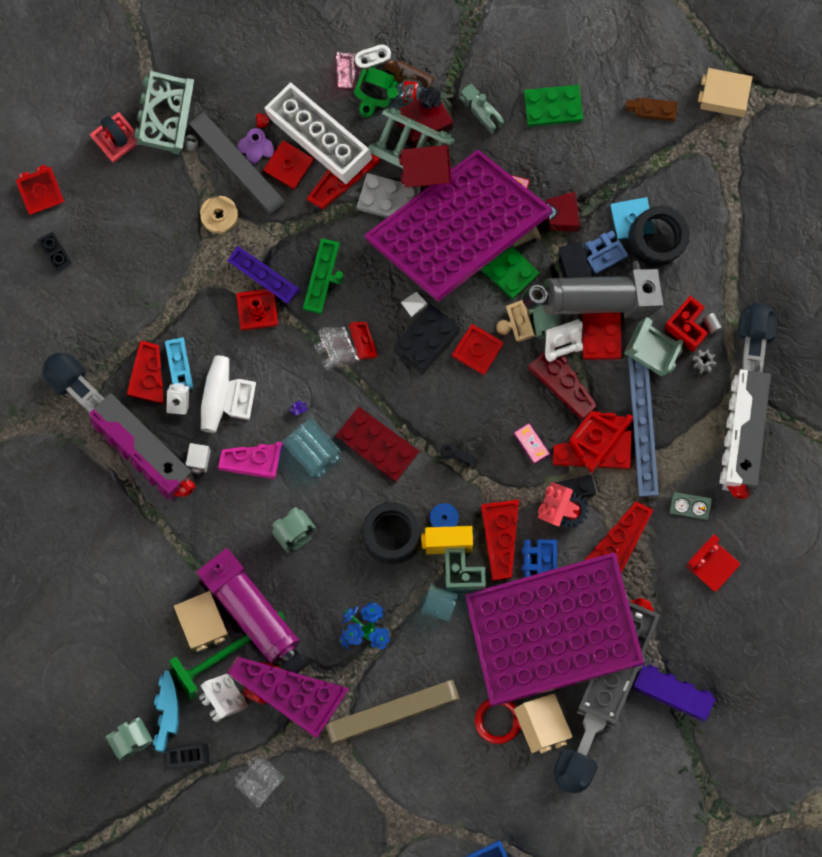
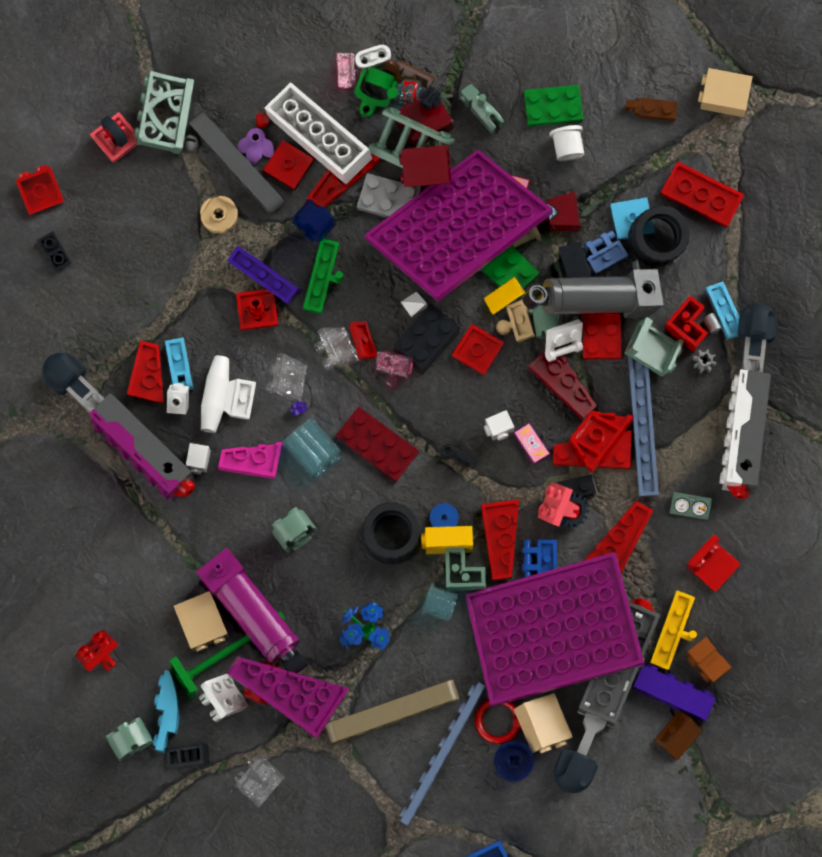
(97, 651): none -> red plate
(288, 378): none -> clear plate
(314, 221): none -> clear blue brick
(394, 365): none -> clear pink plate
(437, 760): none -> sand blue plate
(499, 426): none -> white brick
(504, 295): none -> yellow slope
(513, 750): none -> clear blue brick
(568, 142): none -> white piece
(673, 631): none -> yellow plate
(678, 735): none -> reddish brown panel
(702, 194): none -> red plate
(708, 661): none -> dark orange brick
(724, 309): none -> medium azure plate

